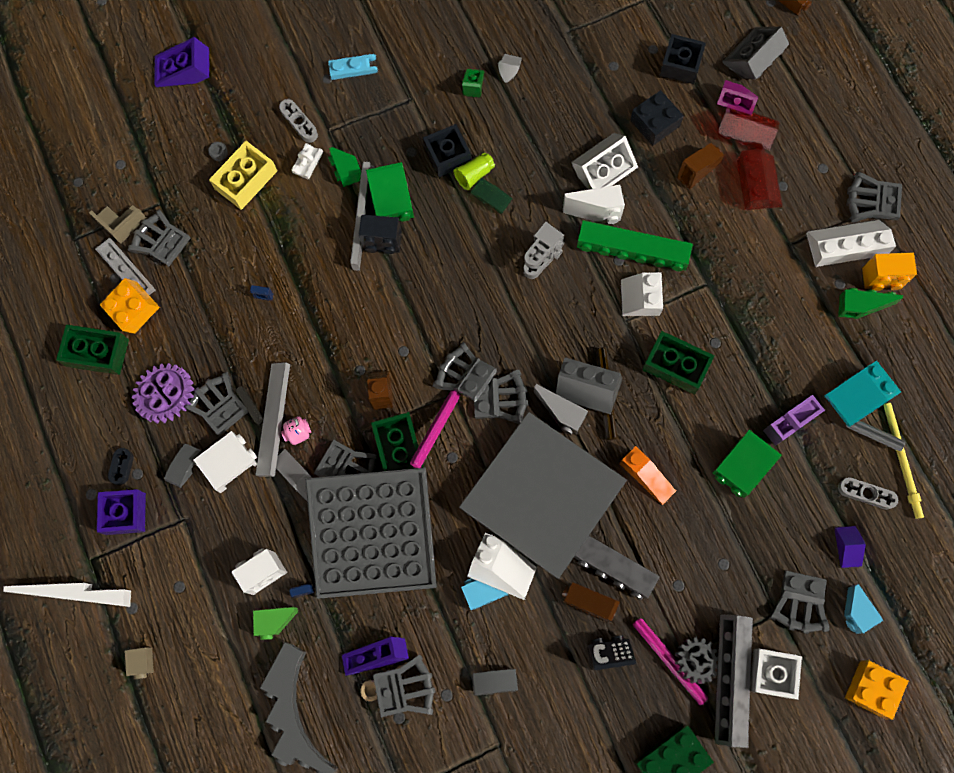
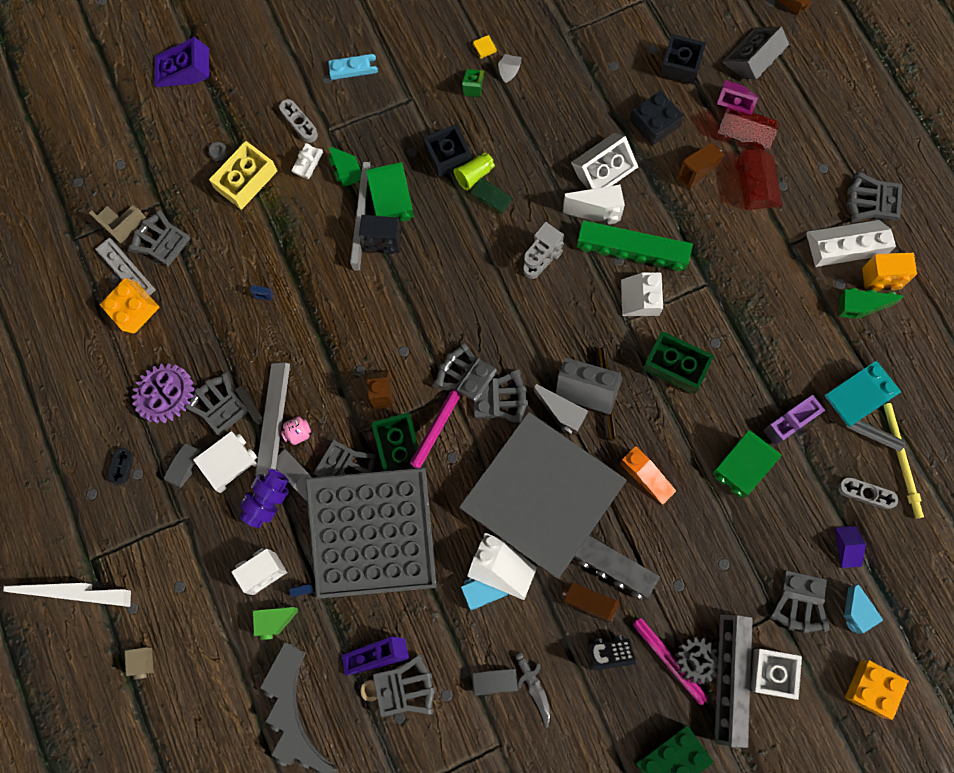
(92, 349): dark green brick -> none
(121, 512): dark purple brick -> none
(268, 490): none -> dark purple piece
(484, 46): none -> yellow tile
(534, 687): none -> dark grey piece

